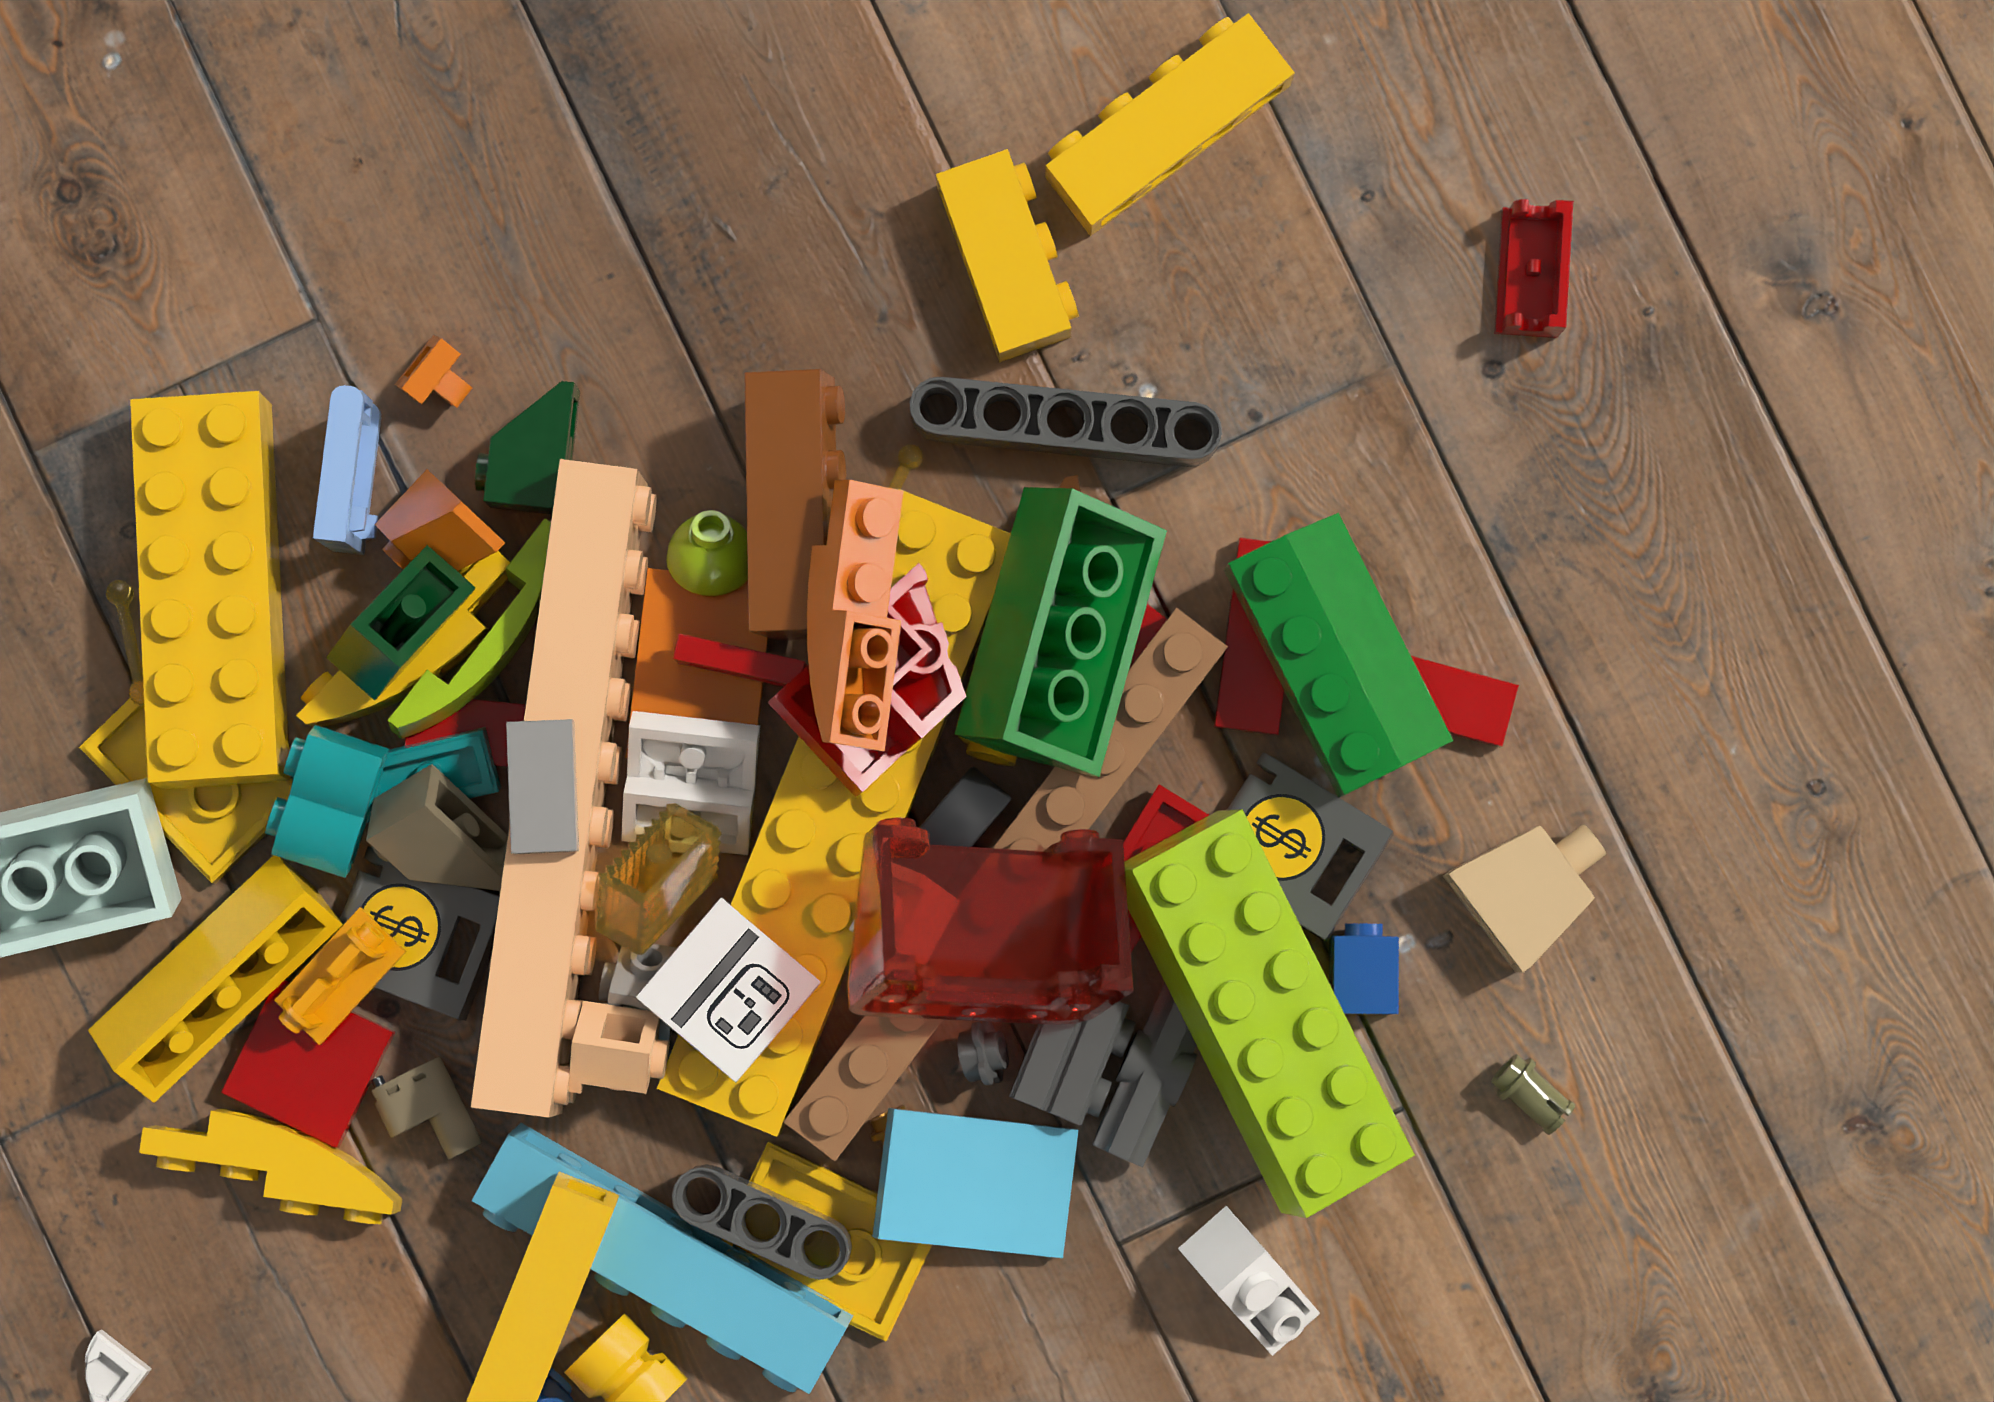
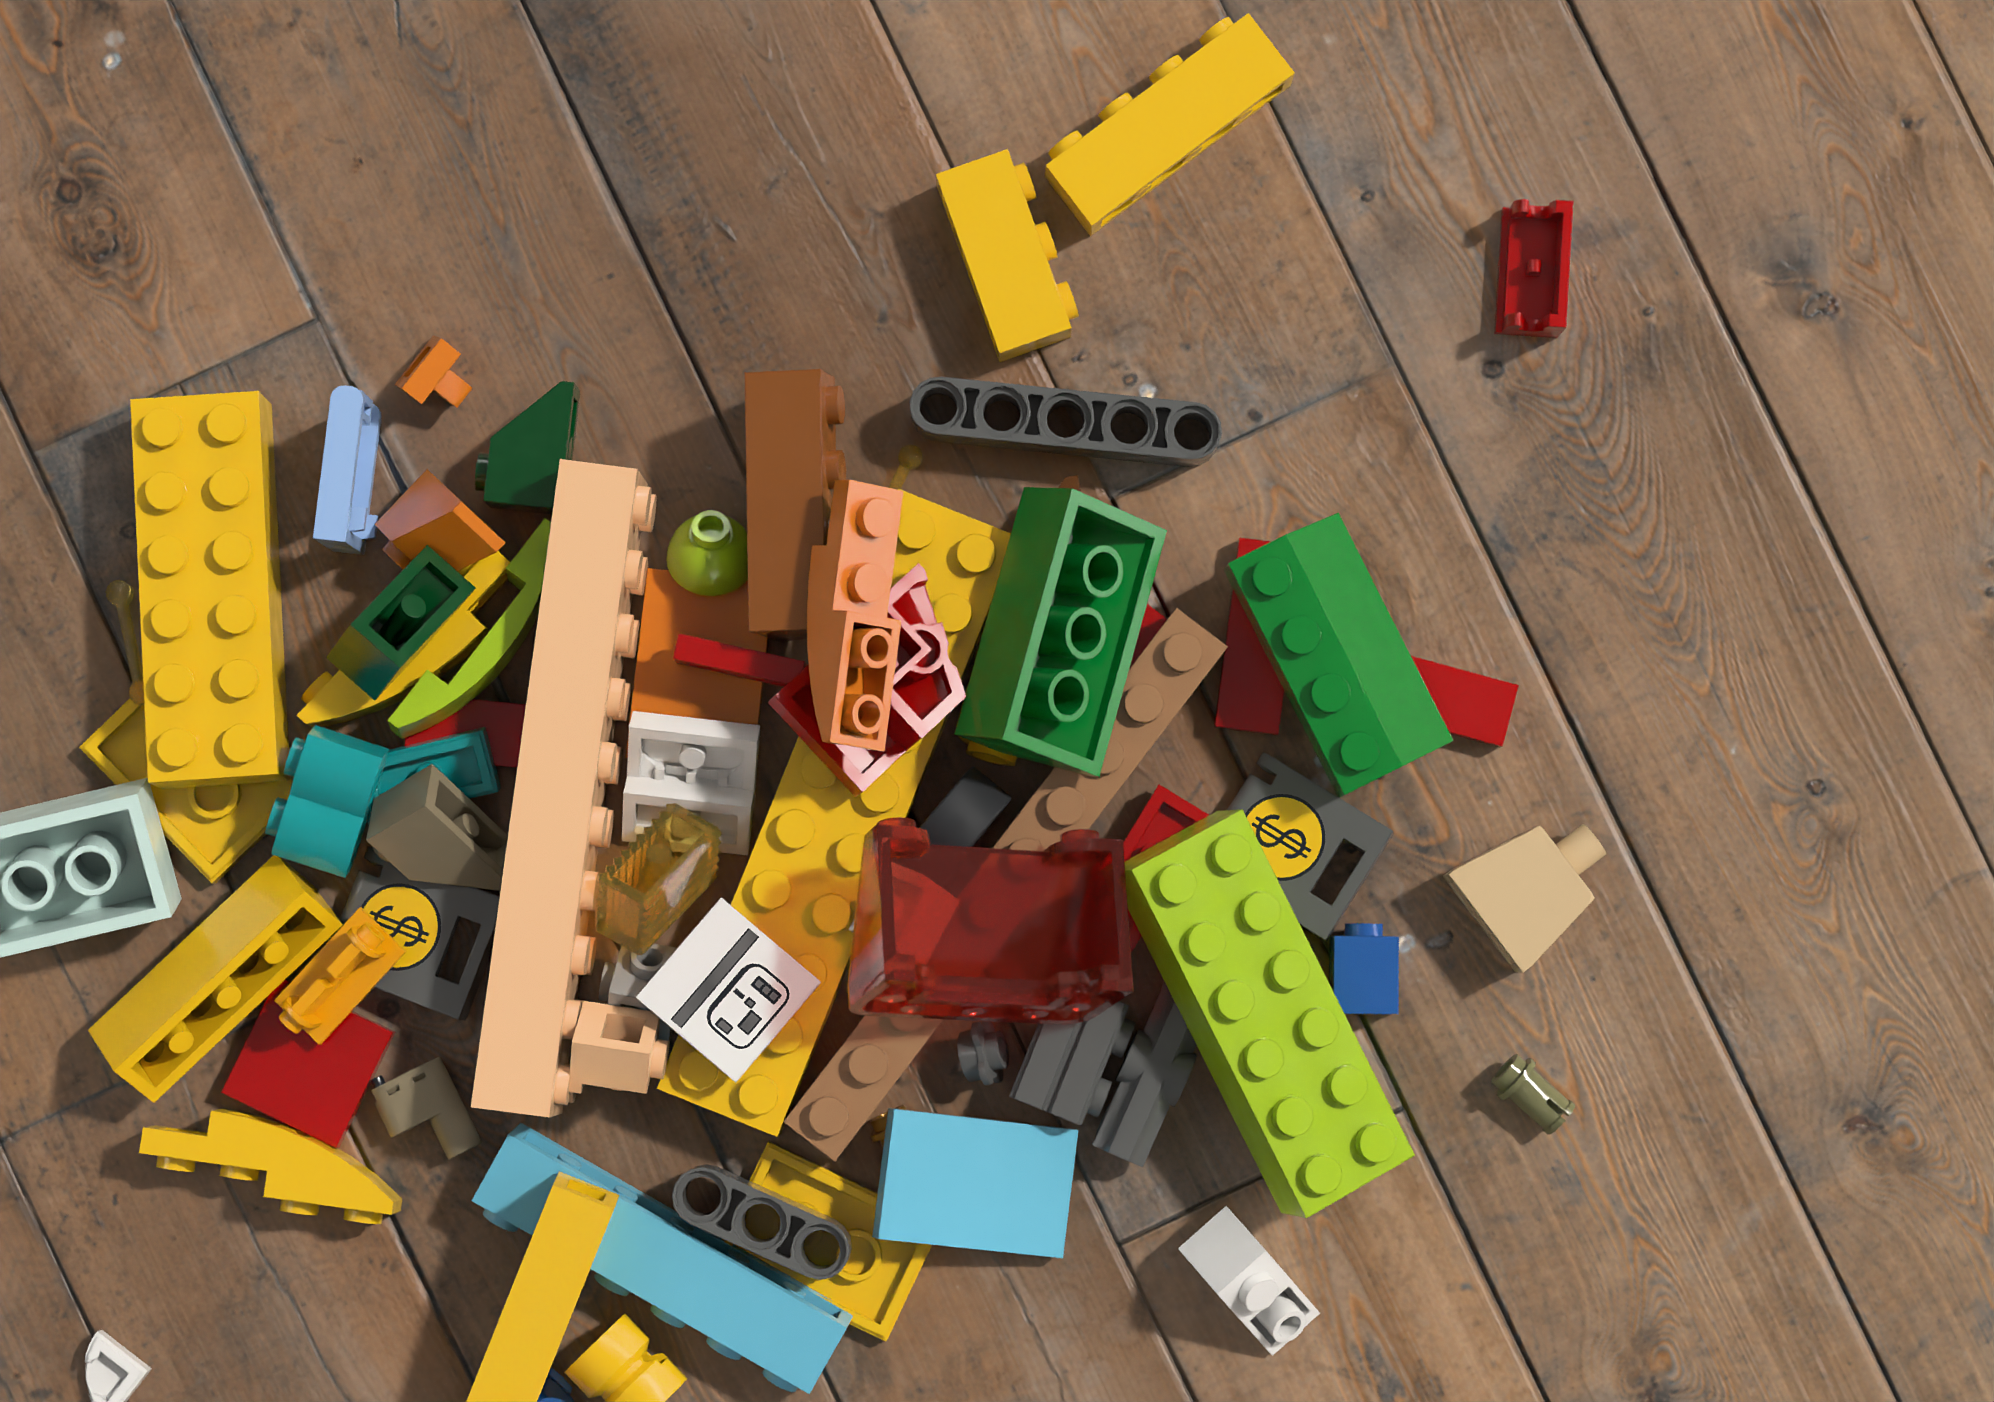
(542, 786): light grey tile -> none

